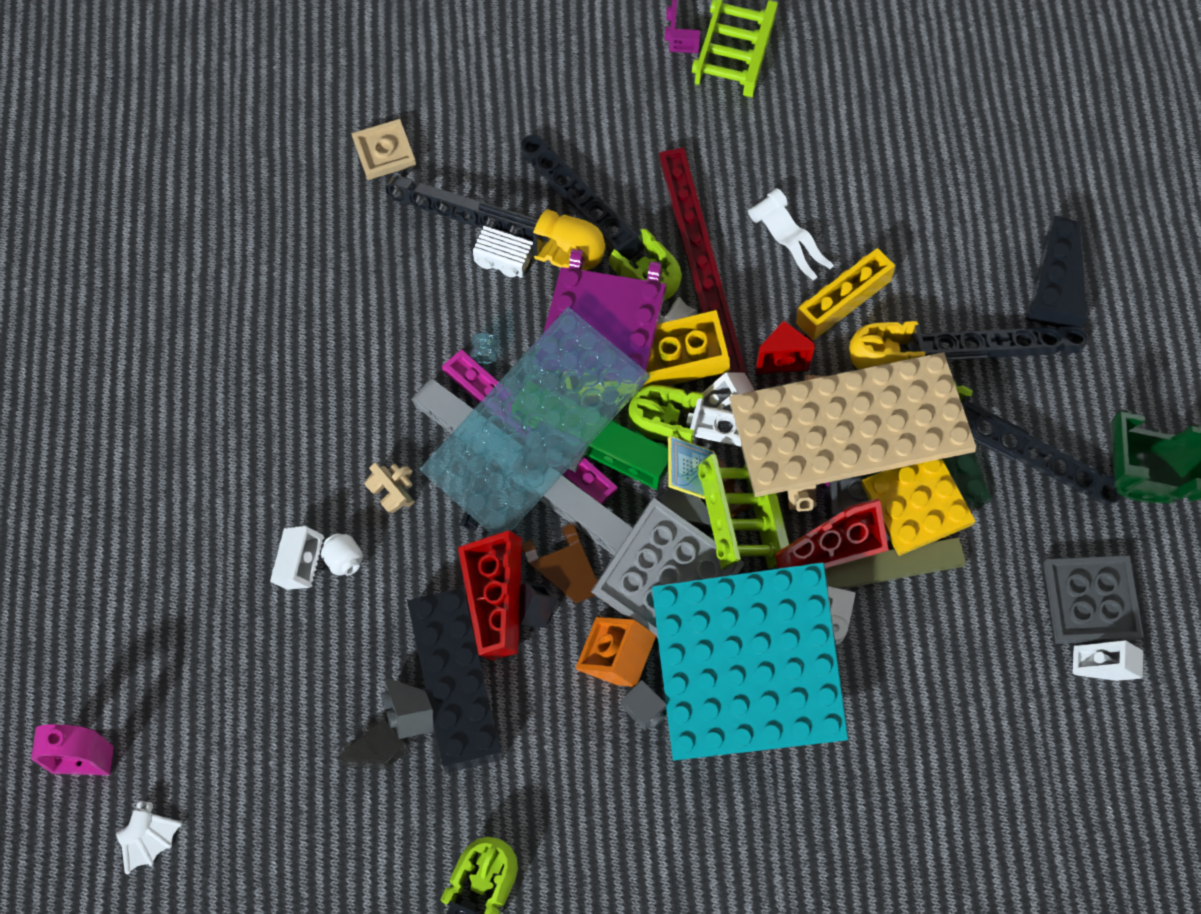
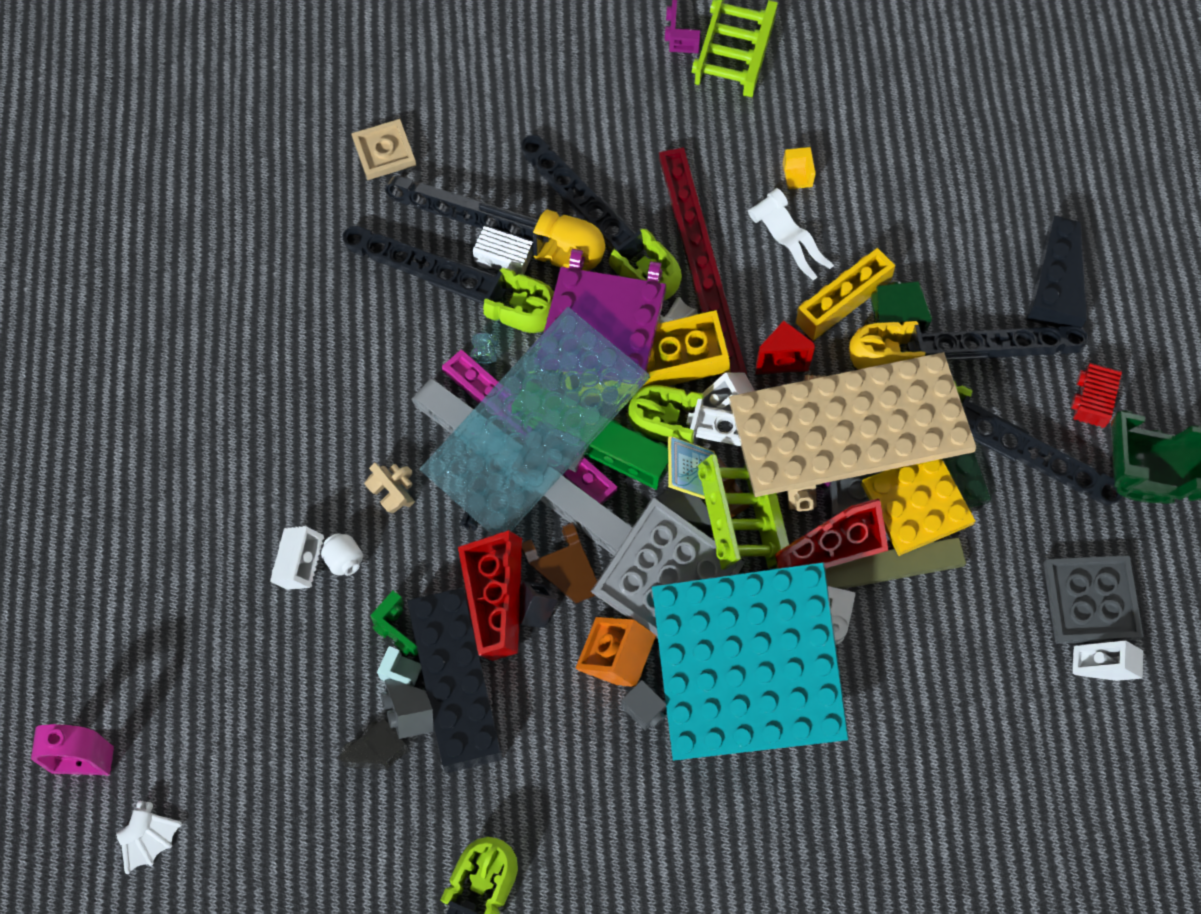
(389, 611): none -> green bracket
(399, 668): none -> light aqua panel
(488, 290): none -> black piece
(799, 168): none -> yellow panel
(901, 304): none -> dark green torso
(1096, 395): none -> red brick

